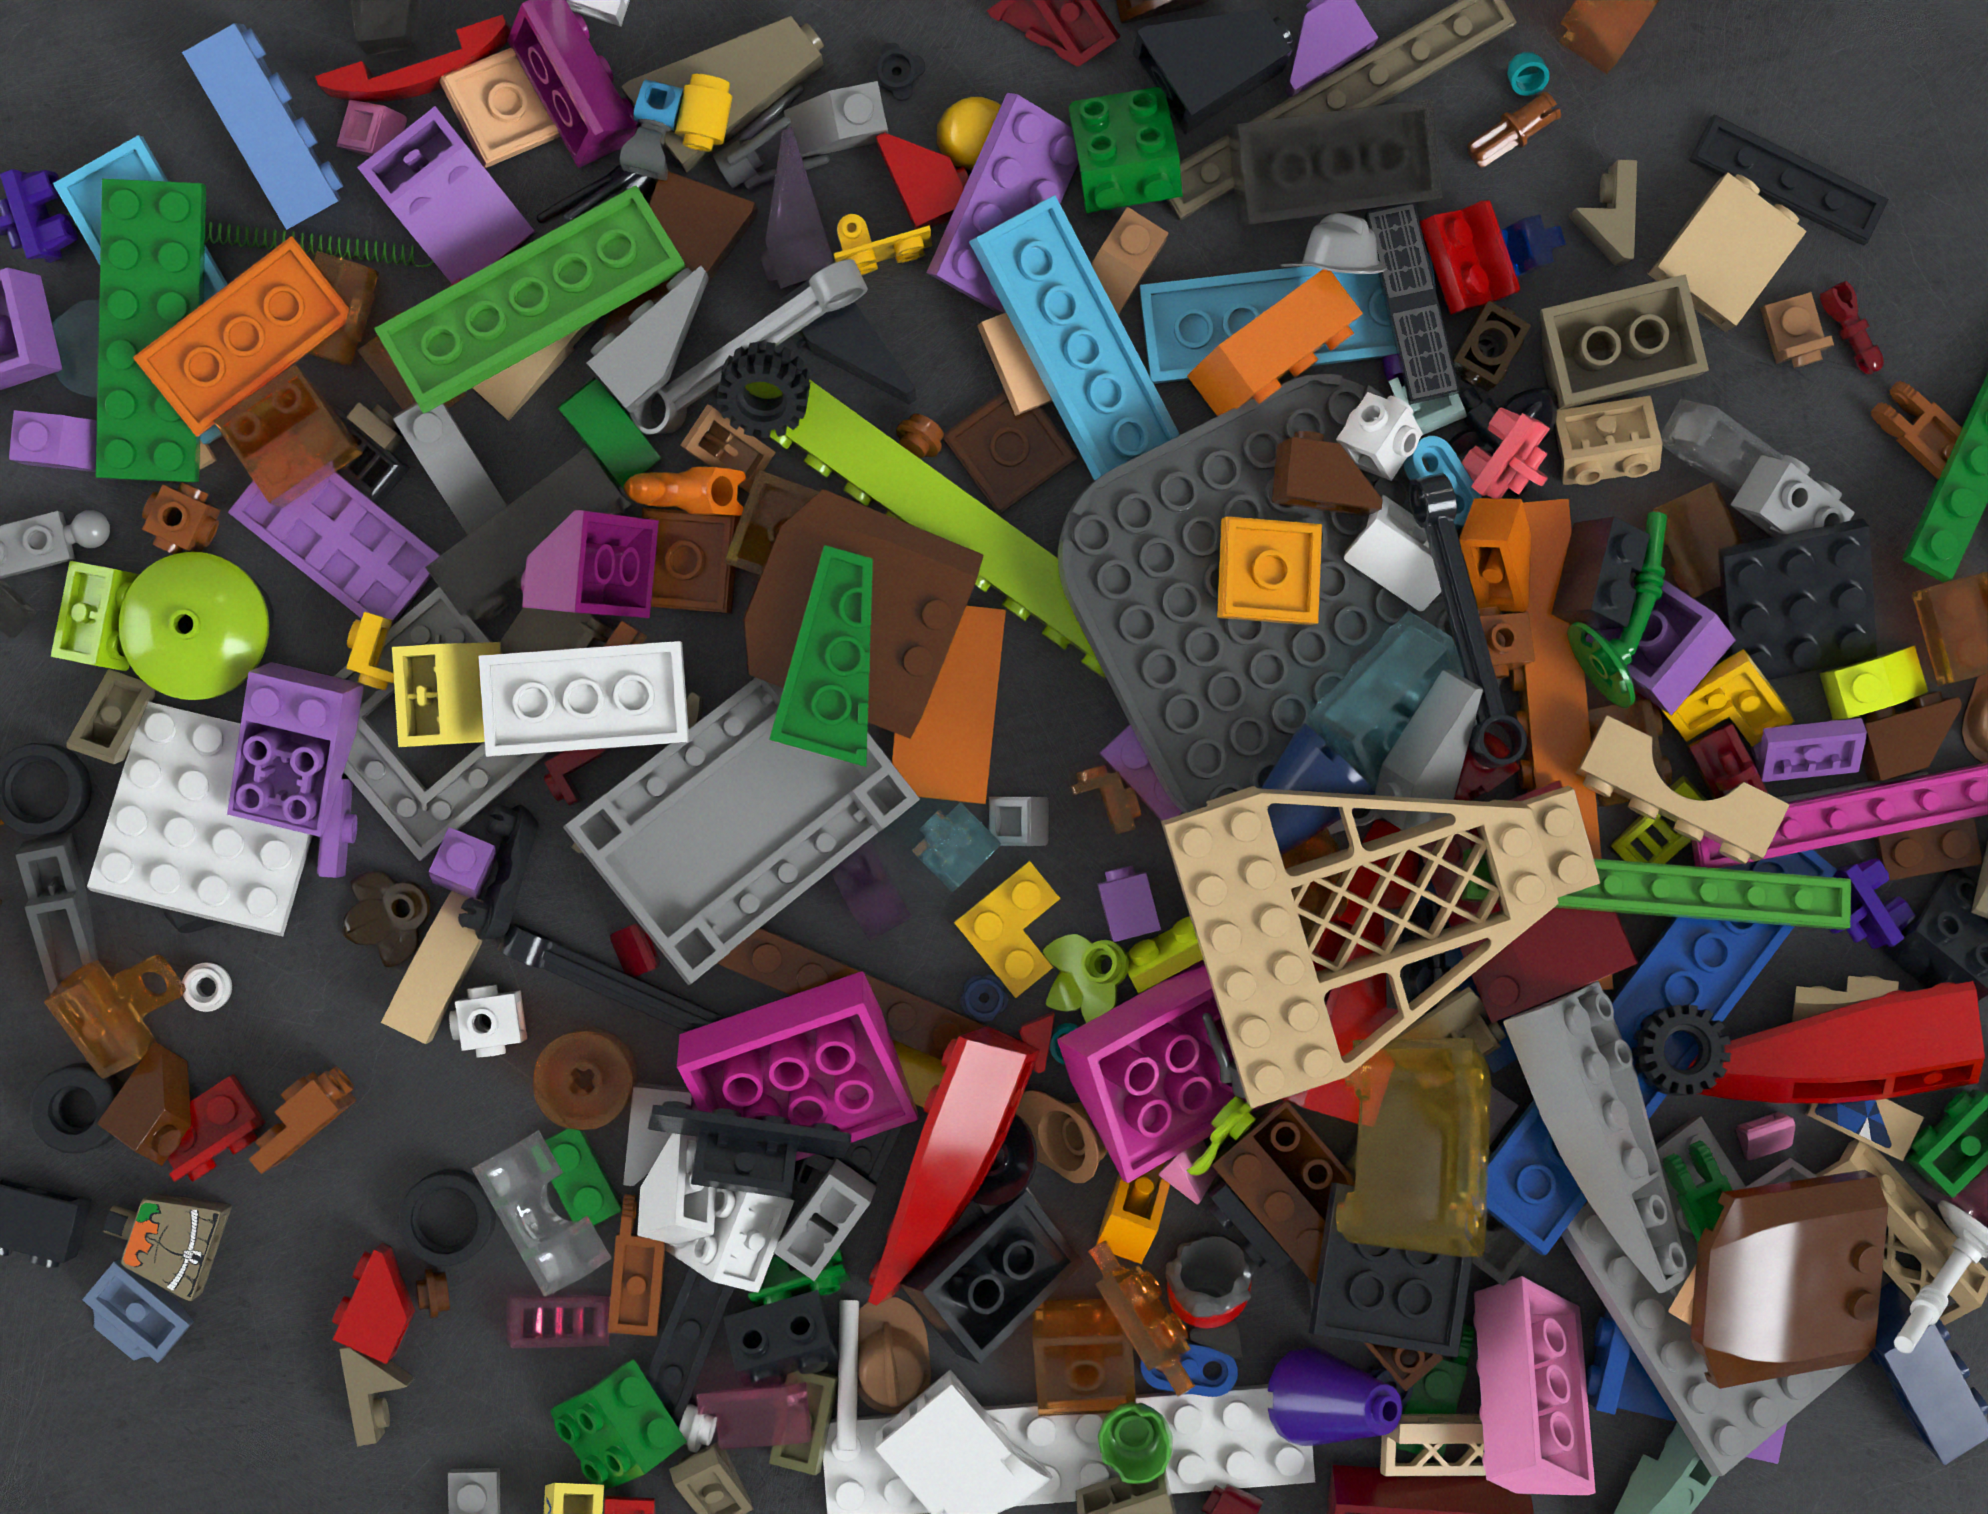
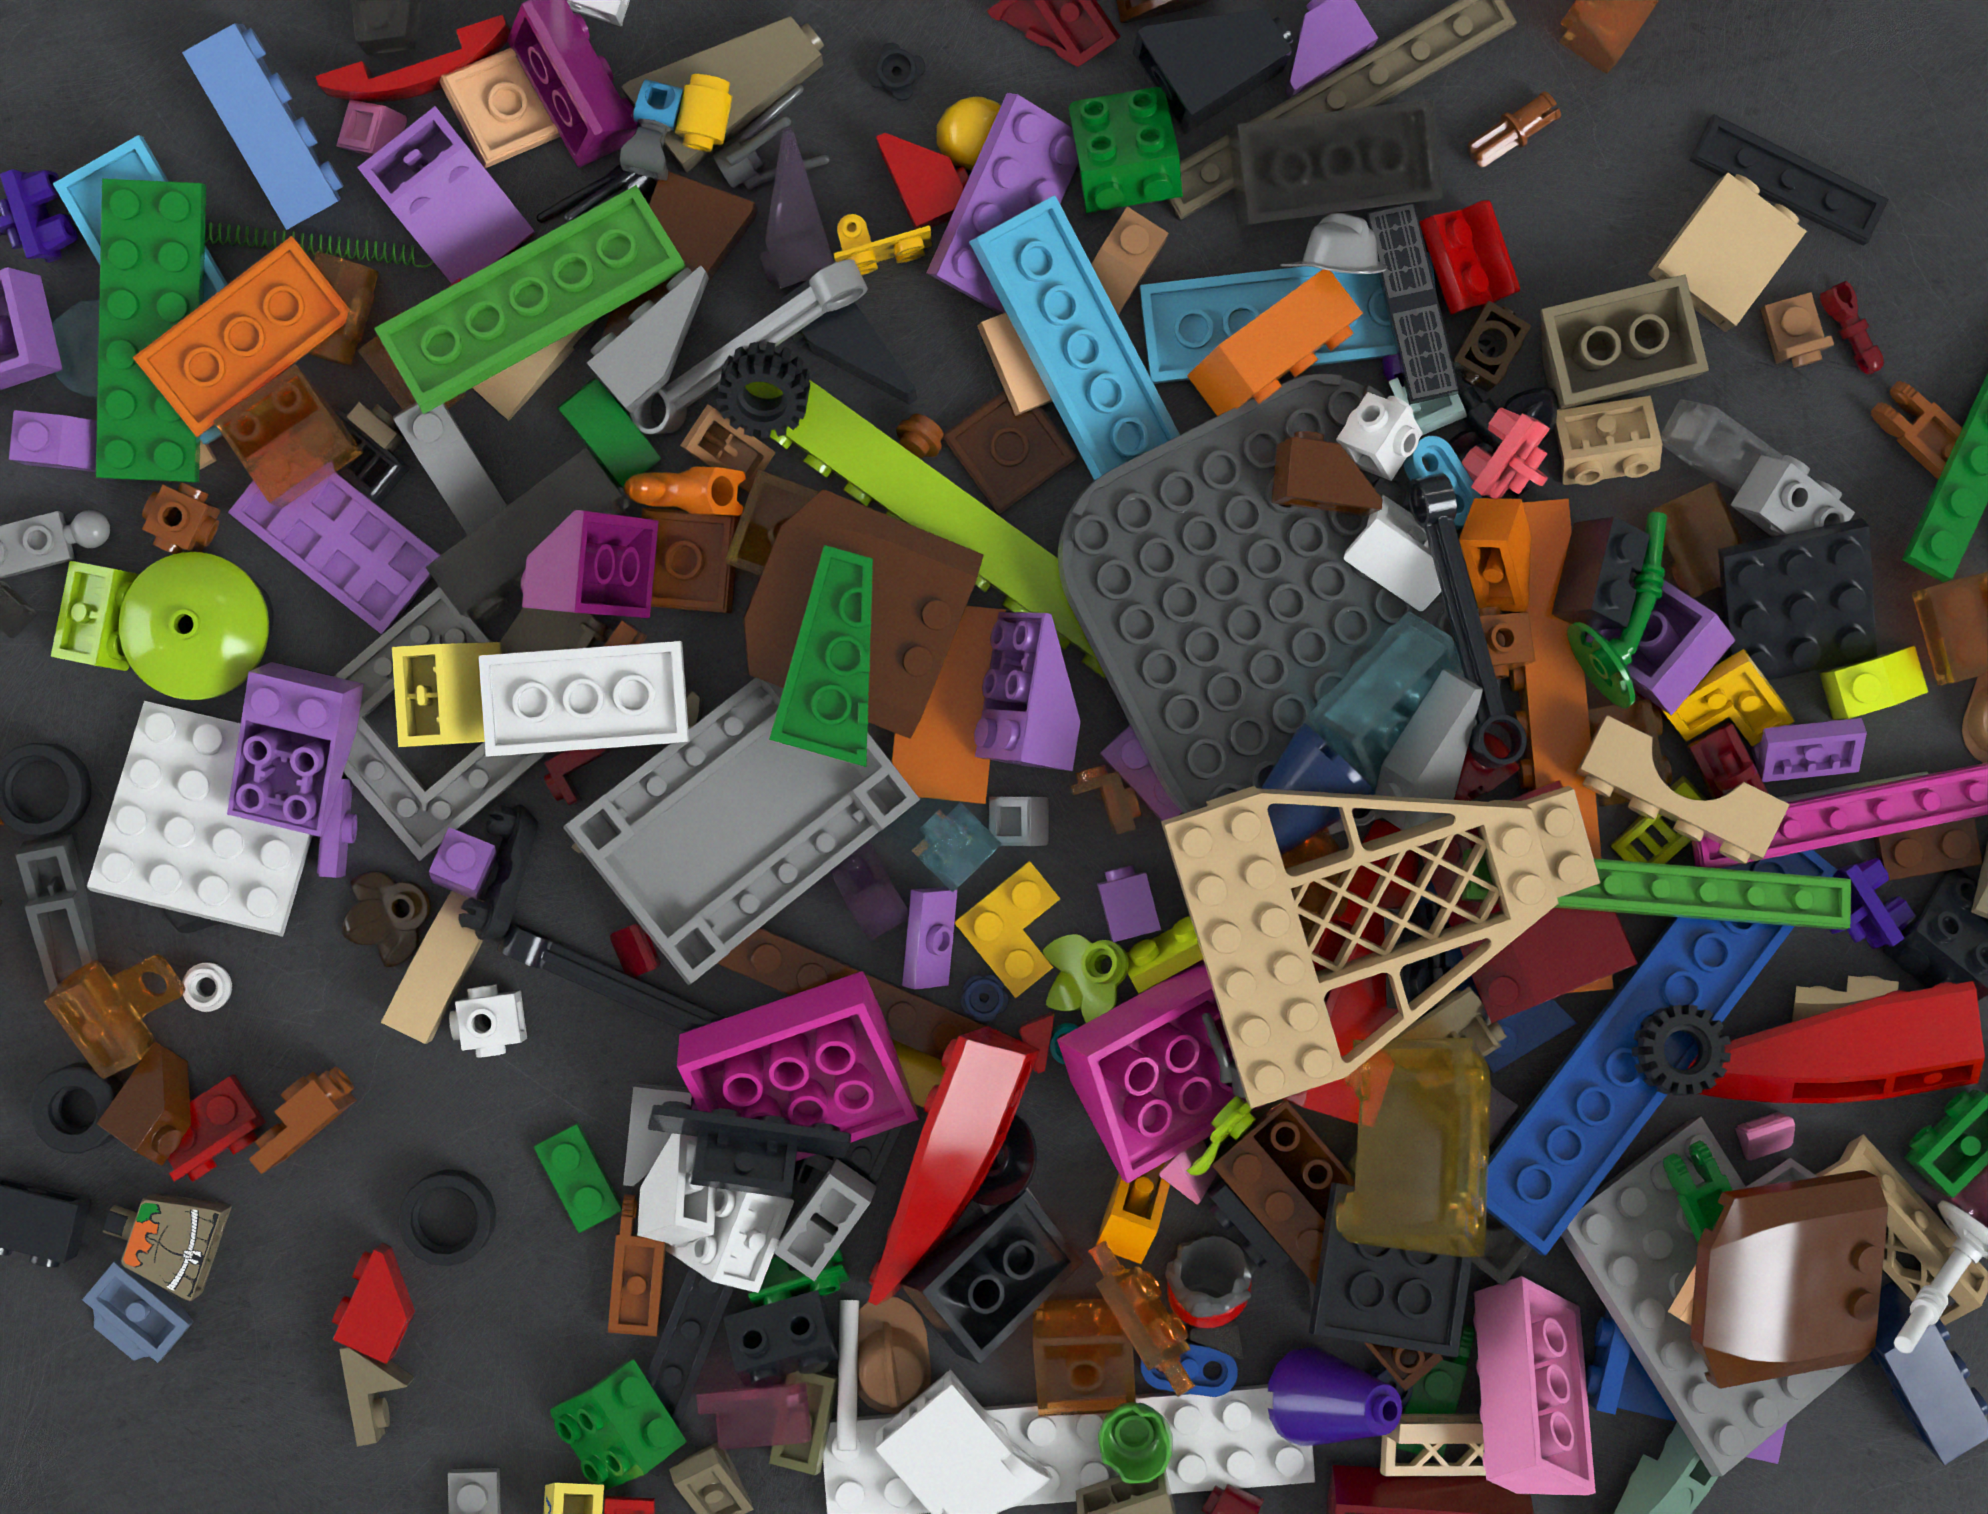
(111, 718): dark tan slope -> none
(367, 644): yellow bracket -> none
(433, 1292): reddish brown plate -> none
(515, 1313): clear pink slope -> none
(551, 1247): clear arch -> none
(556, 1076): clear orange brick -> none
(697, 1428): white plate -> none
(838, 120): light grey slope -> none
(929, 938): none -> medium lavender plate
(1028, 696): none -> medium lavender slope
(1062, 1135): medium nougat piece -> none
(1269, 570): light orange plate -> none
(1527, 73): teal hinge -> none
(1531, 244): clear blue tile -> none
(1600, 1123): light grey wedge -> none
(1613, 227): dark tan slope -> none
(1873, 1122): slope -> none
(1907, 738): reddish brown slope -> none

